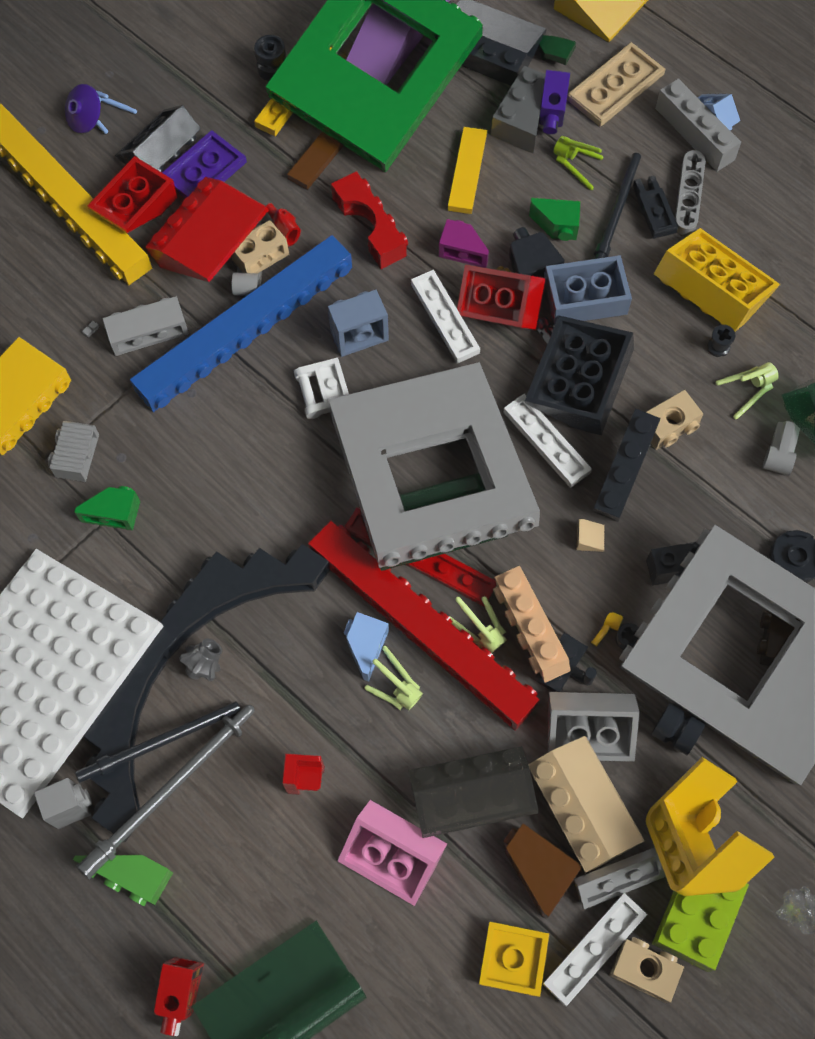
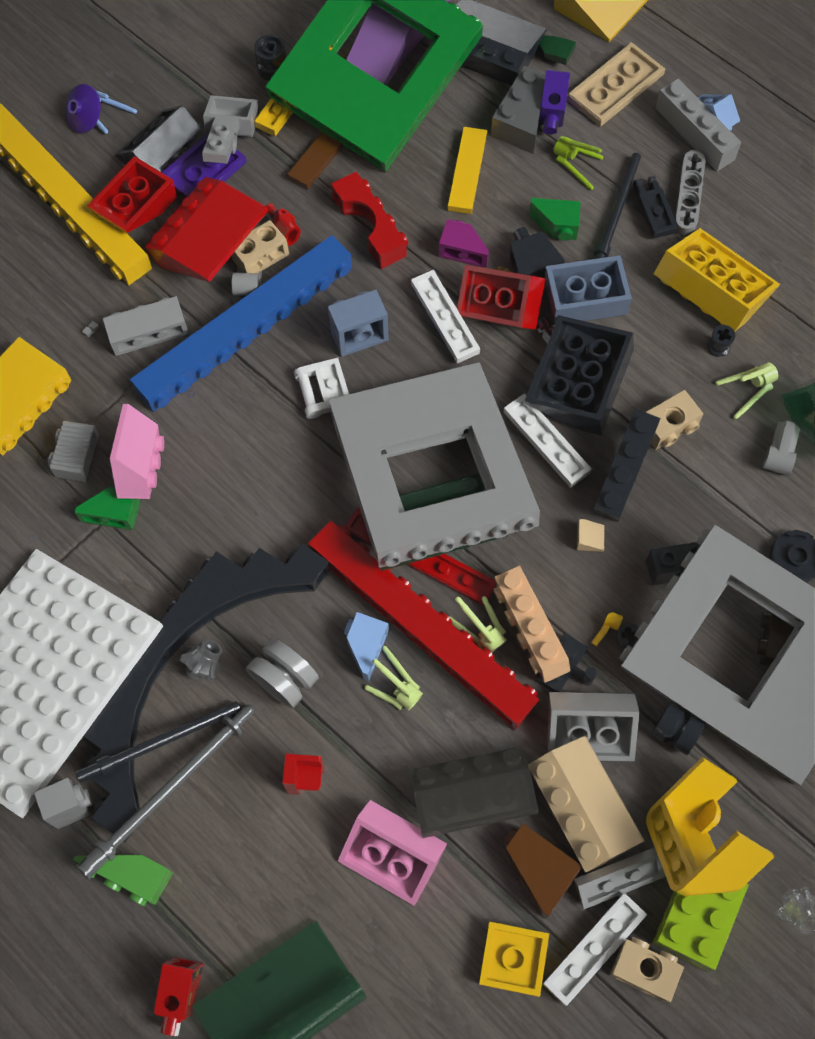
(135, 454): none -> bright pink slope
(225, 121): none -> light grey plate
(282, 673): none -> light grey wheel

